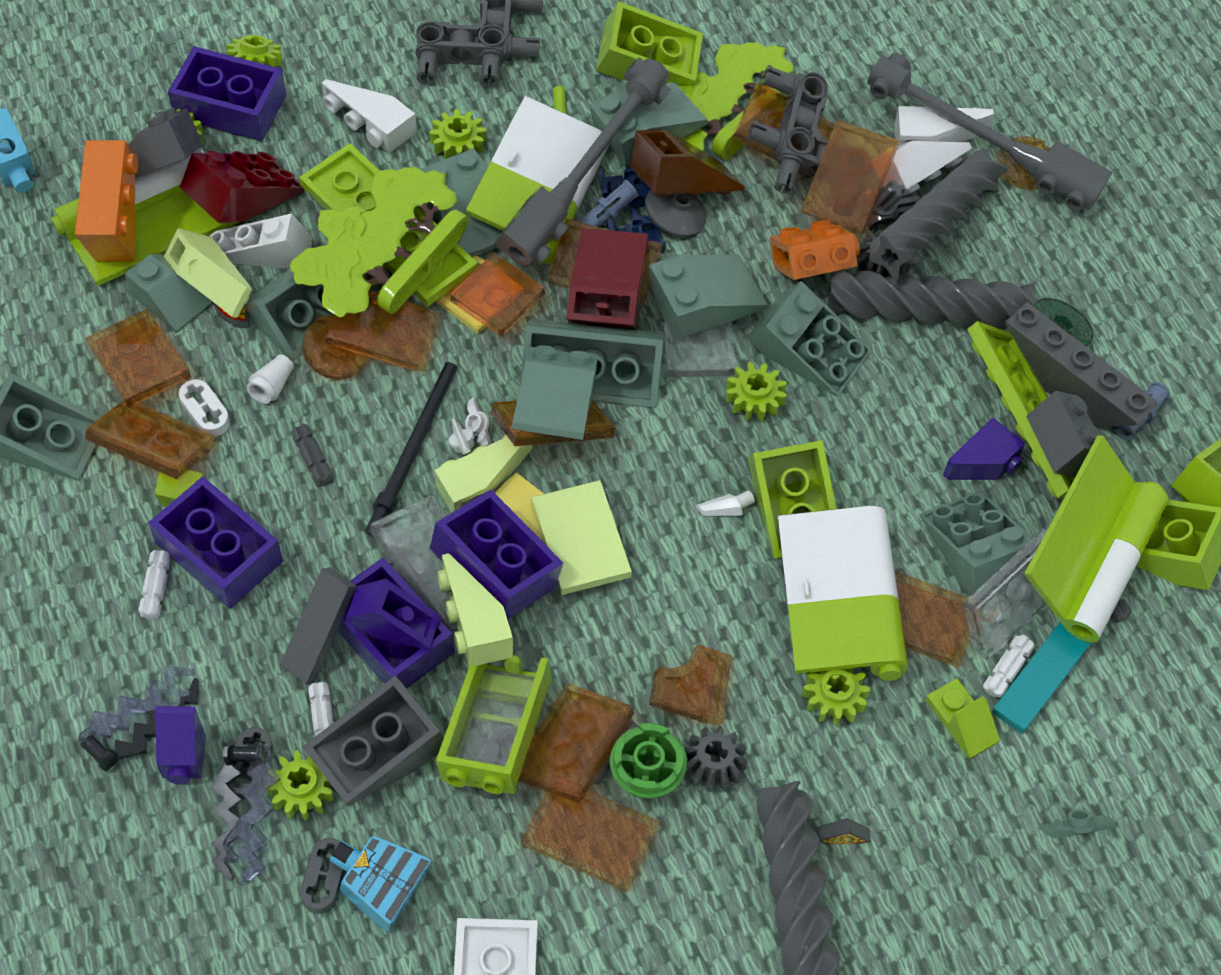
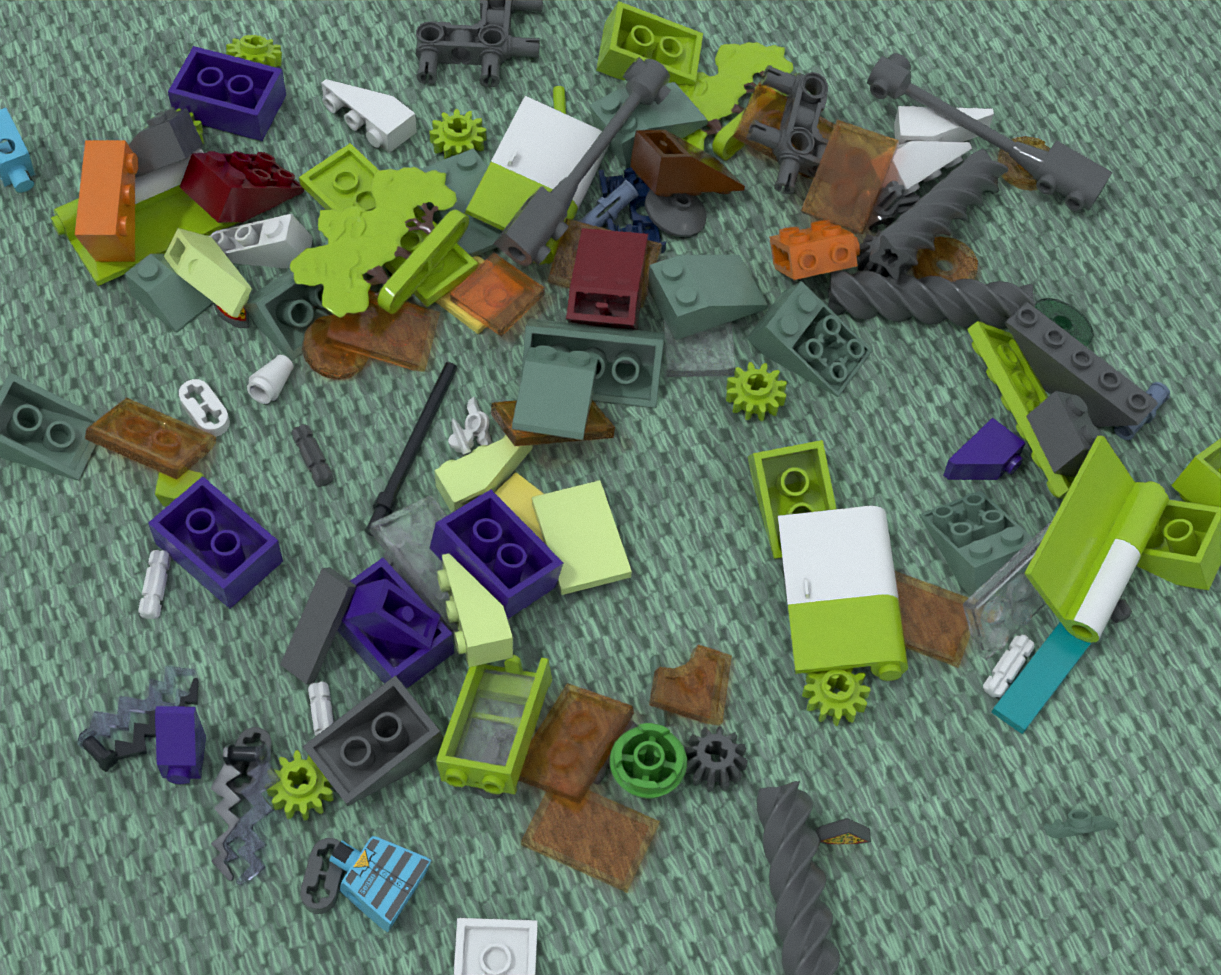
(138, 358): clear orange tile -> none
(726, 505): white bar -> none
(950, 250): none -> clear orange tile
(965, 719): lime slope -> none

